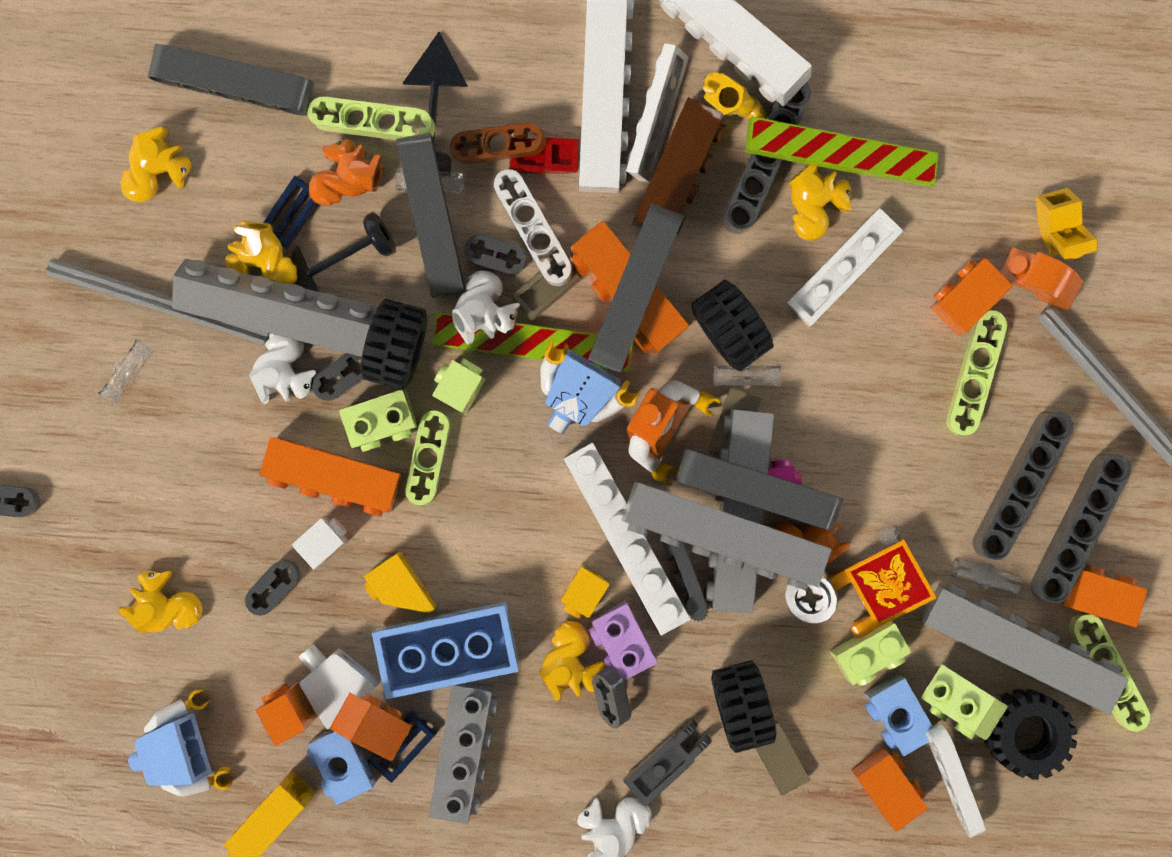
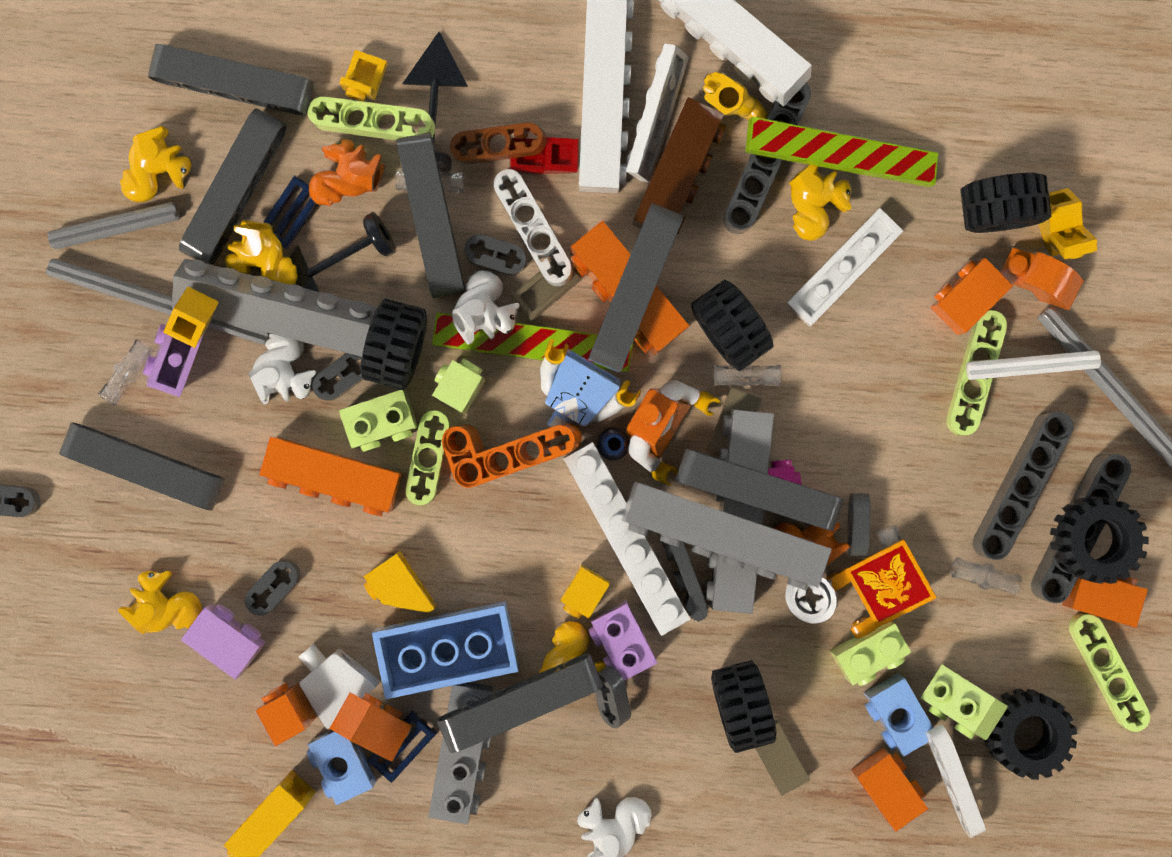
(113, 225): none -> light grey axle
(141, 466): none -> dark grey beam
(170, 365): none -> lavender brick
(174, 752): light blue torso -> none
(191, 317): none -> yellow brick
(224, 640): none -> lavender brick
(232, 187): none -> dark grey beam
(321, 541): white brick -> none
(363, 76): none -> yellow bracket
(515, 451): none -> orange beam
(519, 703): none -> dark grey beam
(605, 436): none -> dark blue cone
(665, 764): dark grey hinge -> none
(858, 524): none -> dark grey beam
(1005, 202): none -> black tyre
(1024, 648): light grey brick -> none
(1033, 365): none -> white axle
(1125, 545): none -> black tyre

